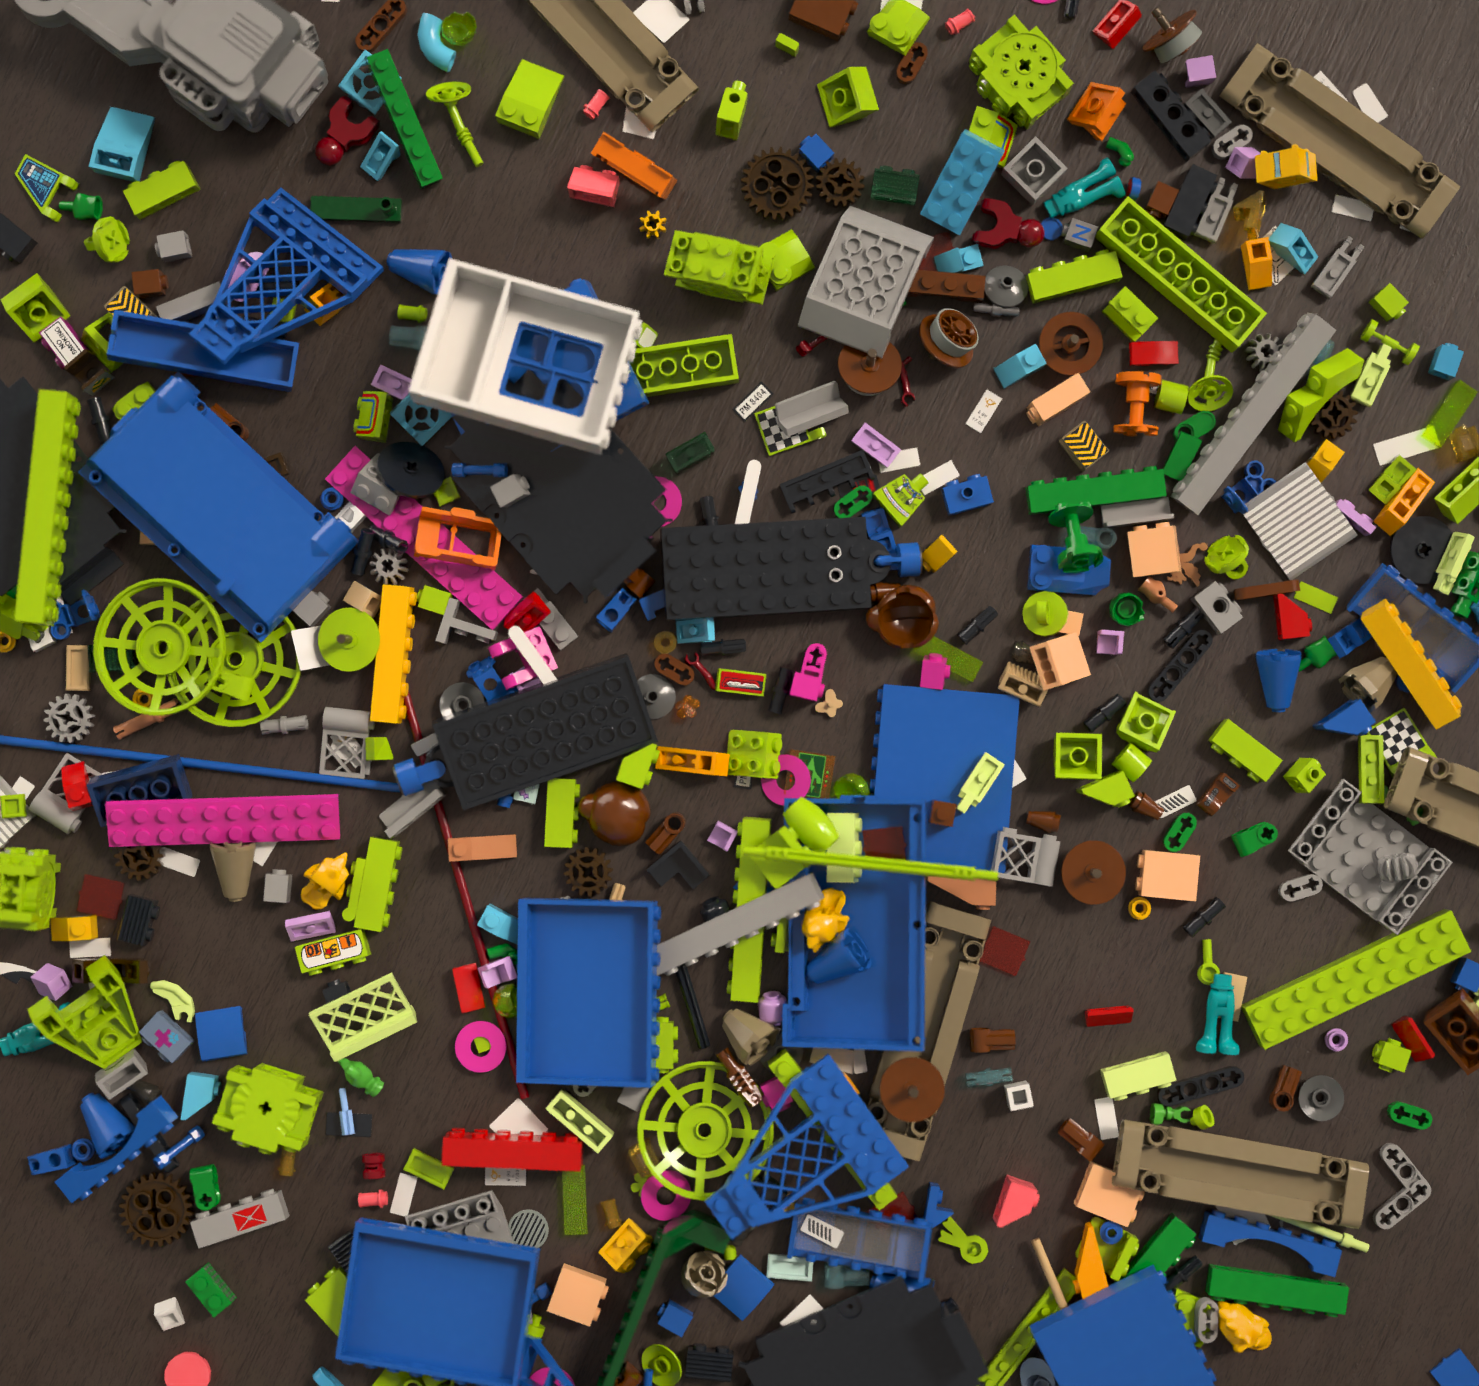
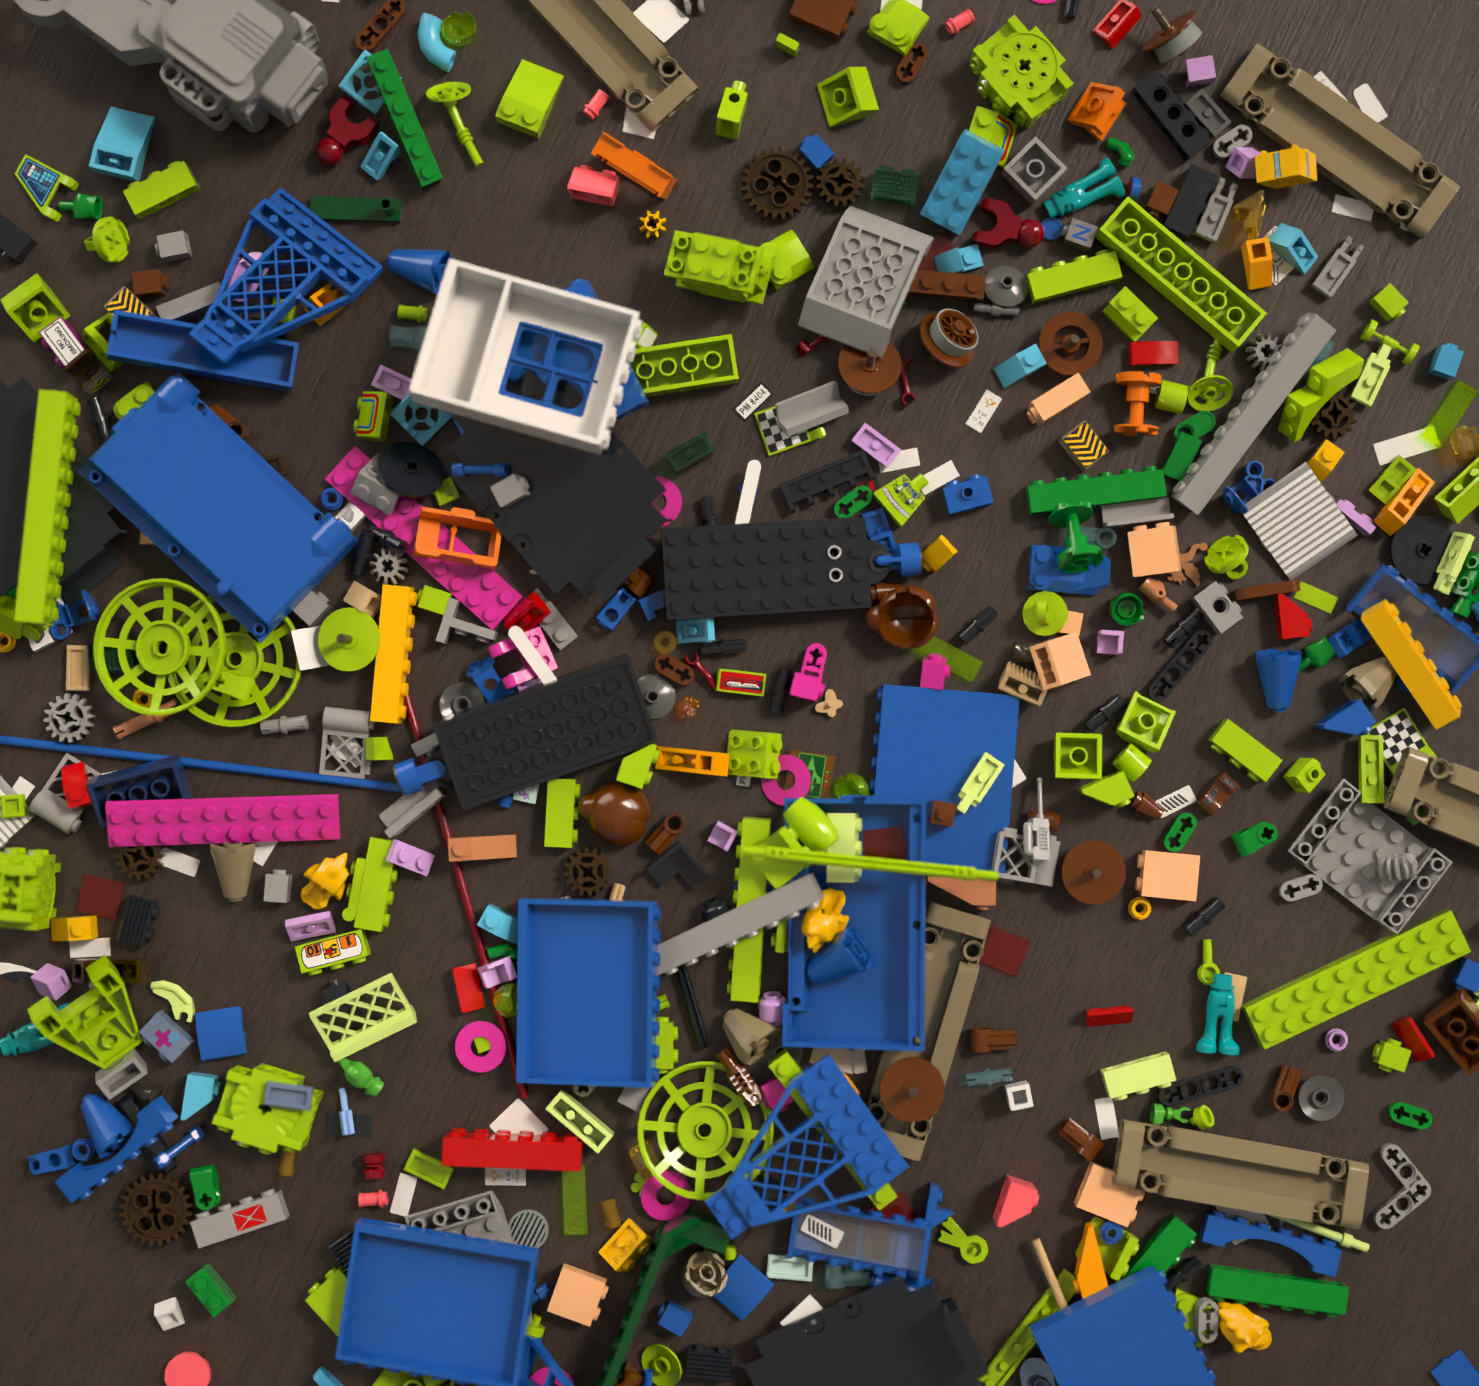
(288, 1095): none -> sand blue tile
(410, 857): none -> lavender plate
(1037, 846): none -> light grey piece

